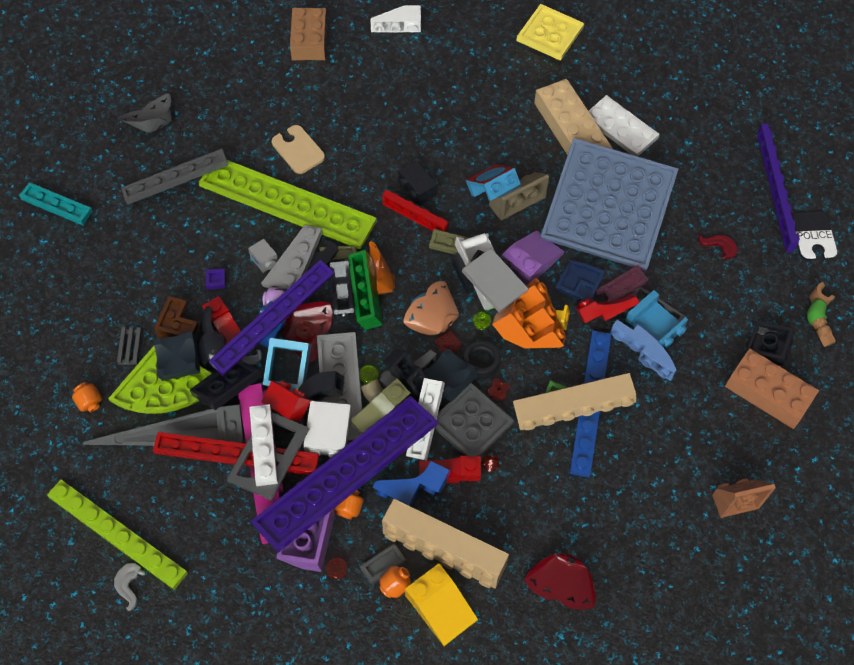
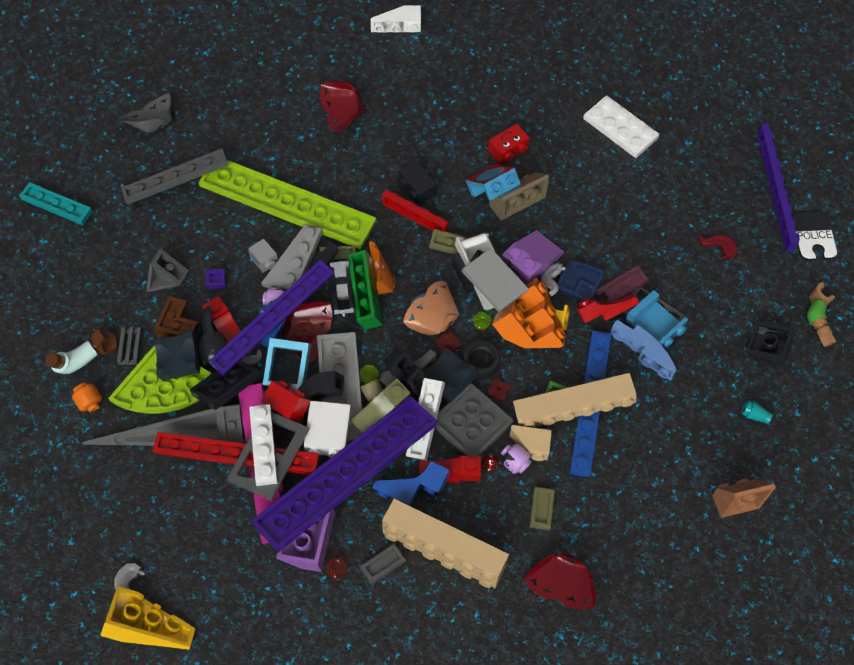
(77, 358): none -> piece
(117, 534): lime plate -> none
(141, 622): none -> yellow wedge
(164, 272): none -> dark grey slope
(301, 153): tan piece -> none
(308, 34): medium nougat brick -> none
(344, 106): none -> dark red piece
(350, 506): orange head -> none
(395, 581): orange head -> none
(440, 604): yellow slope -> none
(508, 144): none -> red brick
(515, 458): none -> lavender head
(533, 440): none -> tan slope
(542, 508): none -> olive tile
(548, 276): none -> light grey piece
(550, 32): light yellow plate -> none
(568, 115): tan brick -> none
(609, 204): sand blue plate -> none
(756, 412): none -> teal cone
(771, 388): nougat brick -> none

